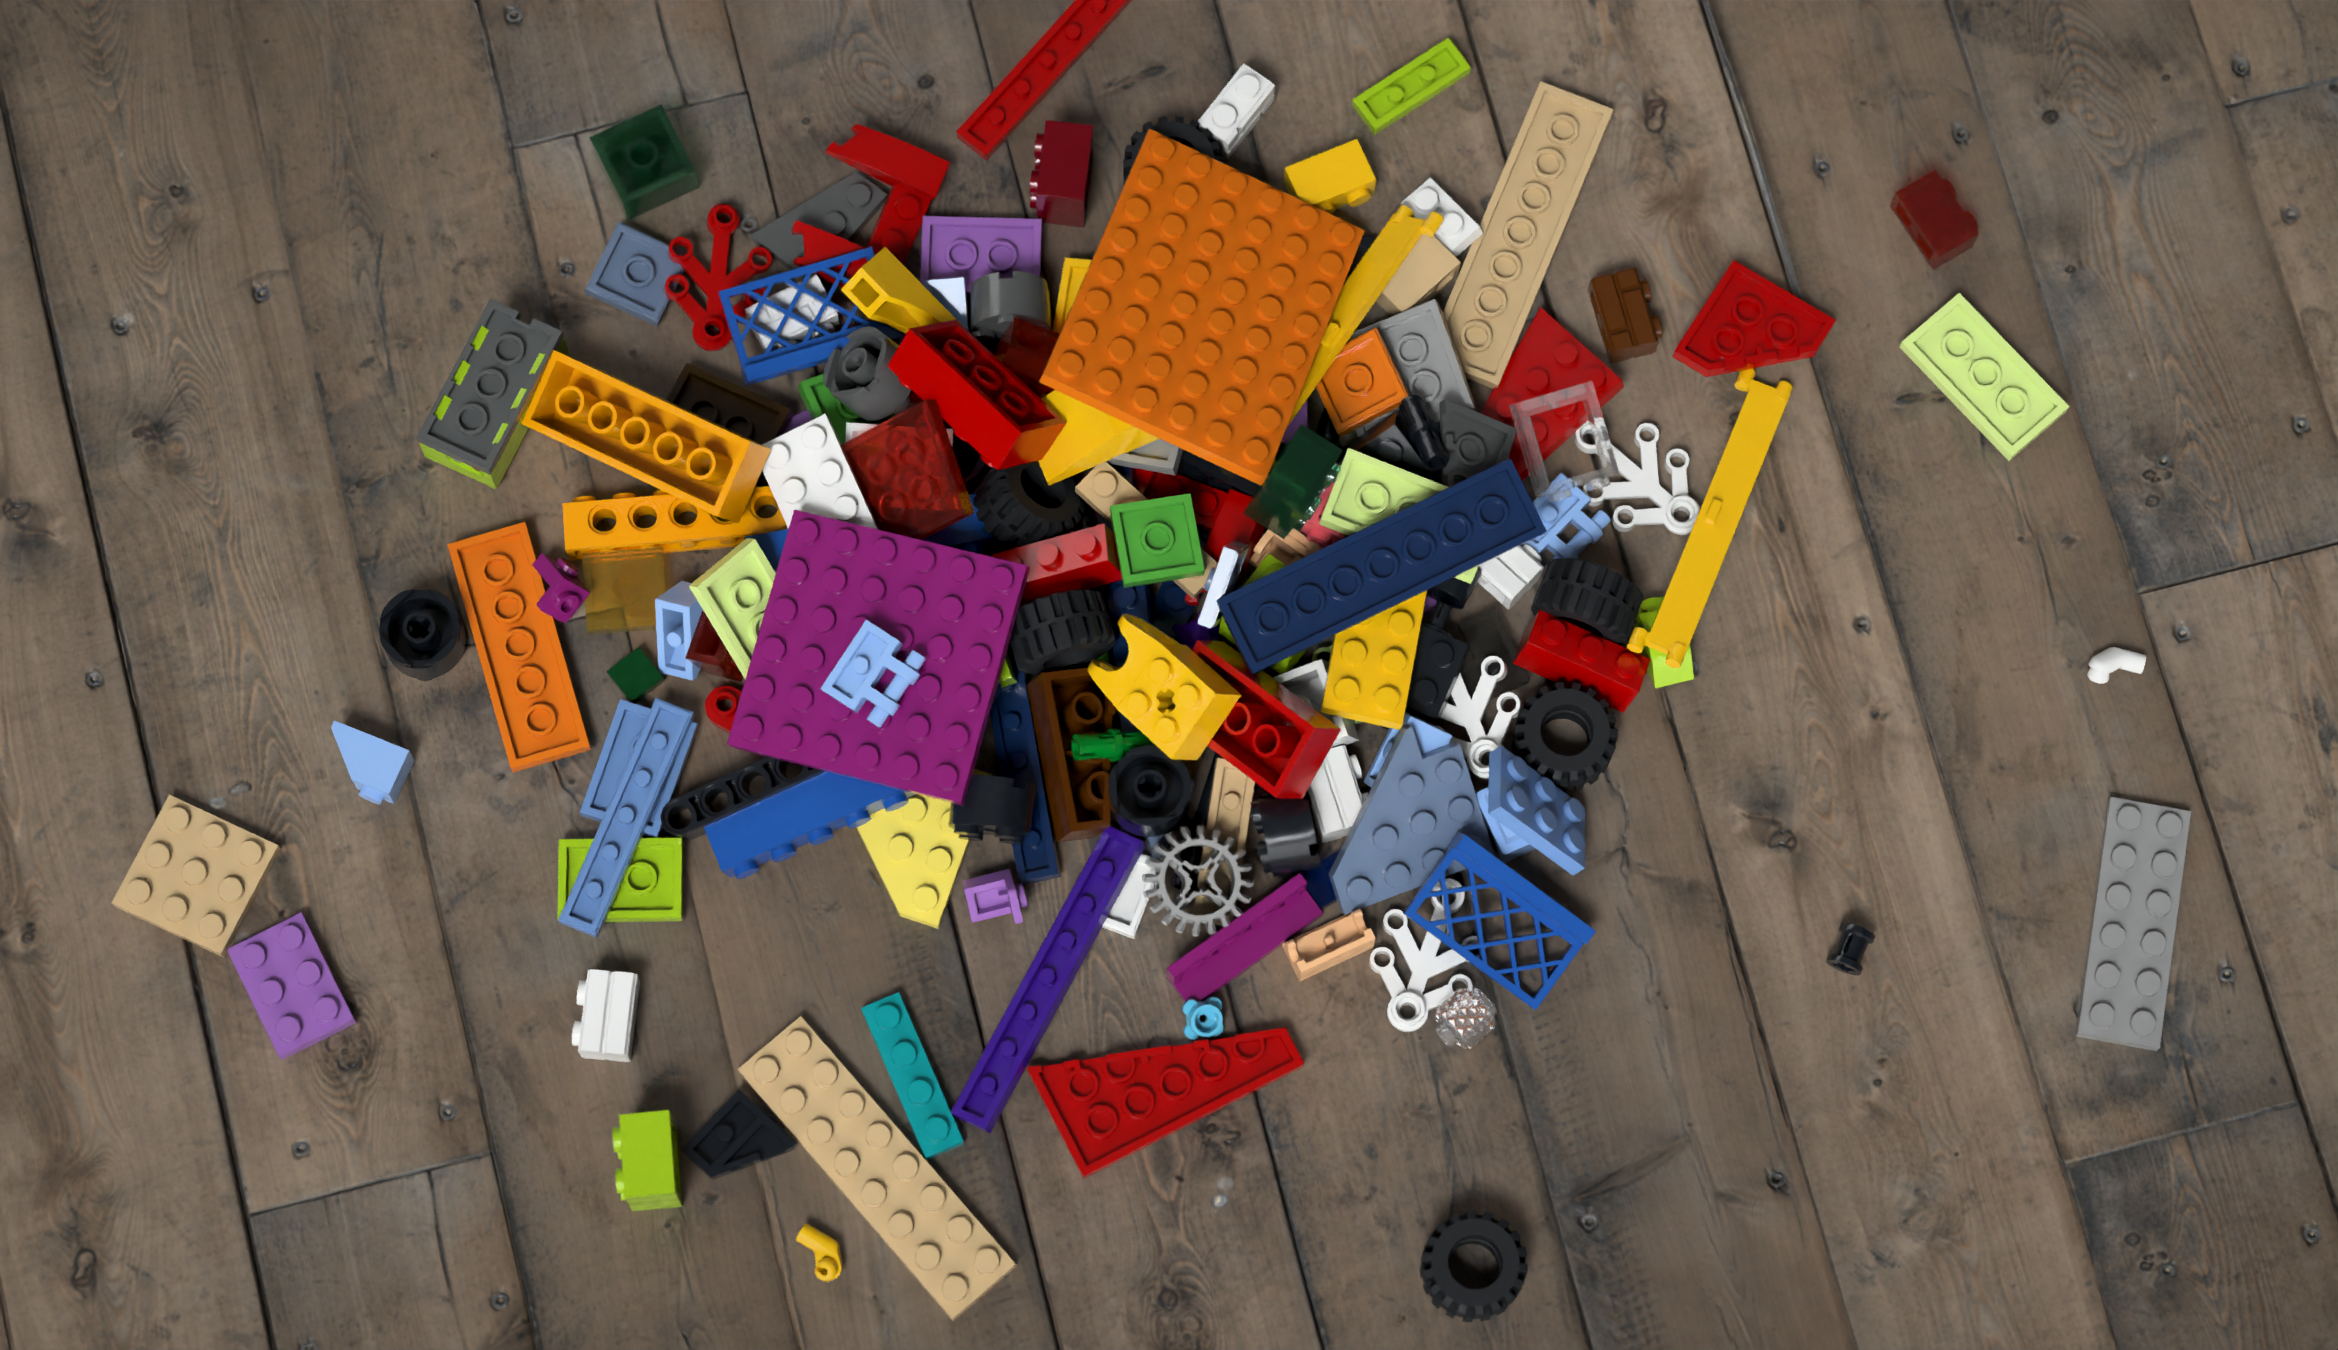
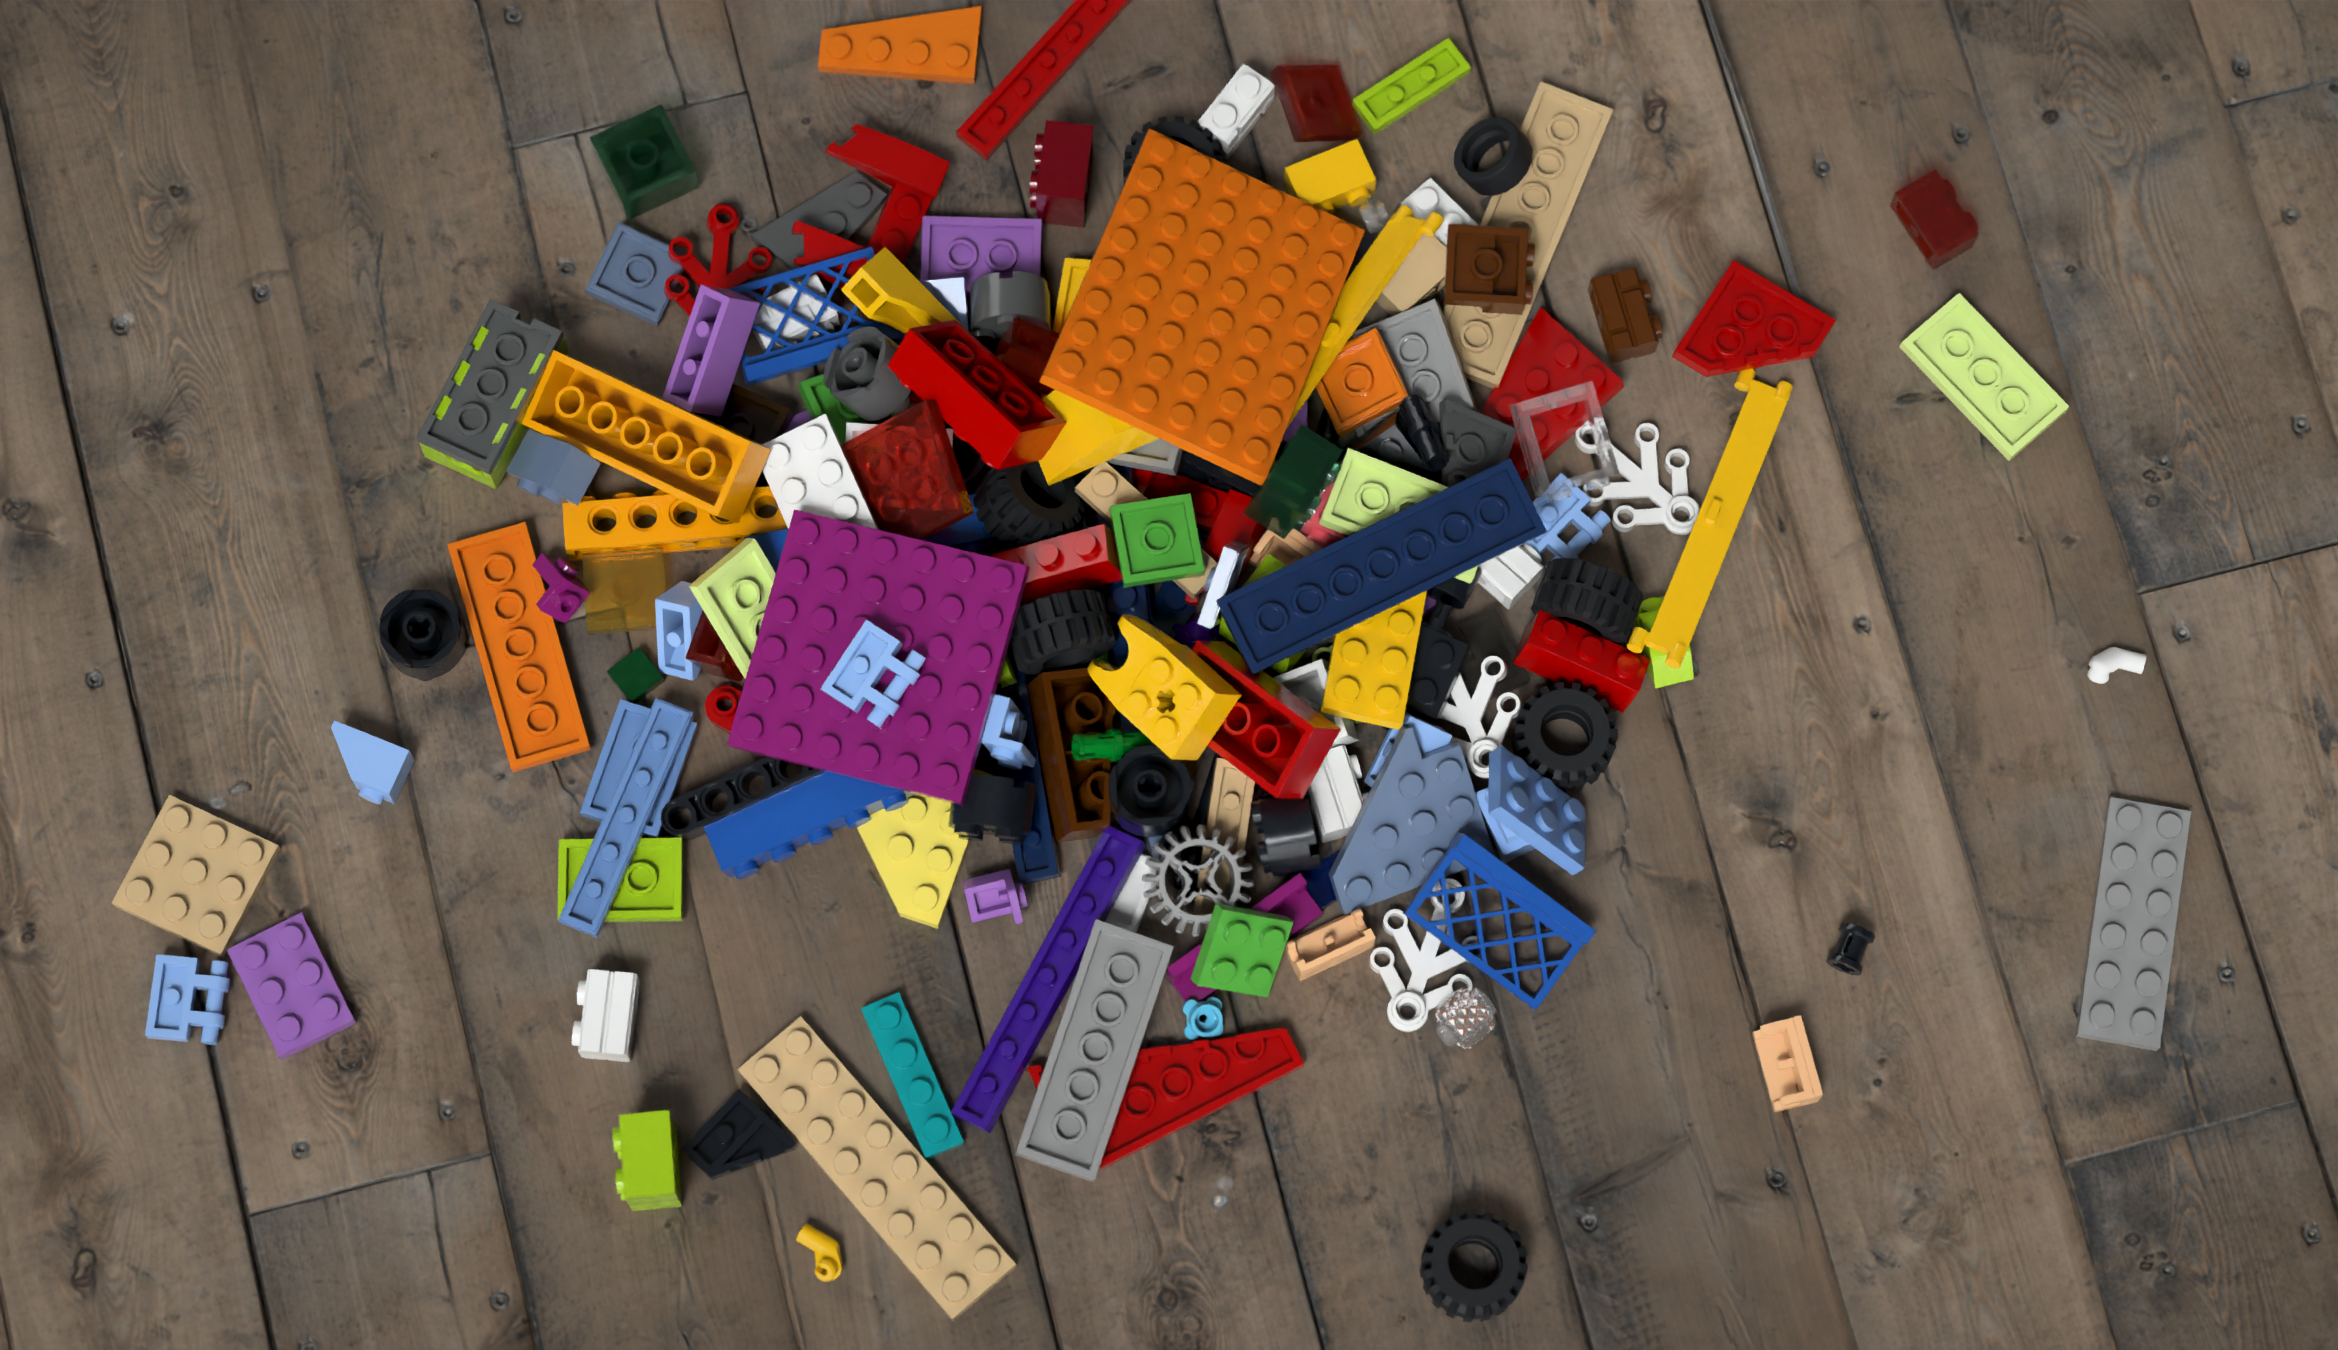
(173, 999): none -> light blue plate
(552, 469): none -> sand blue brick
(710, 350): none -> medium lavender brick
(911, 47): none -> orange wing
(1005, 734): none -> light blue bracket
(1094, 1050): none -> light grey plate
(1241, 950): none -> bright green plate
(1316, 103): none -> clear red plate
(1374, 215): none -> clear plate
(1488, 268): none -> reddish brown plate
(1510, 168): none -> black tyre
(1787, 1064): none -> light nougat hinge

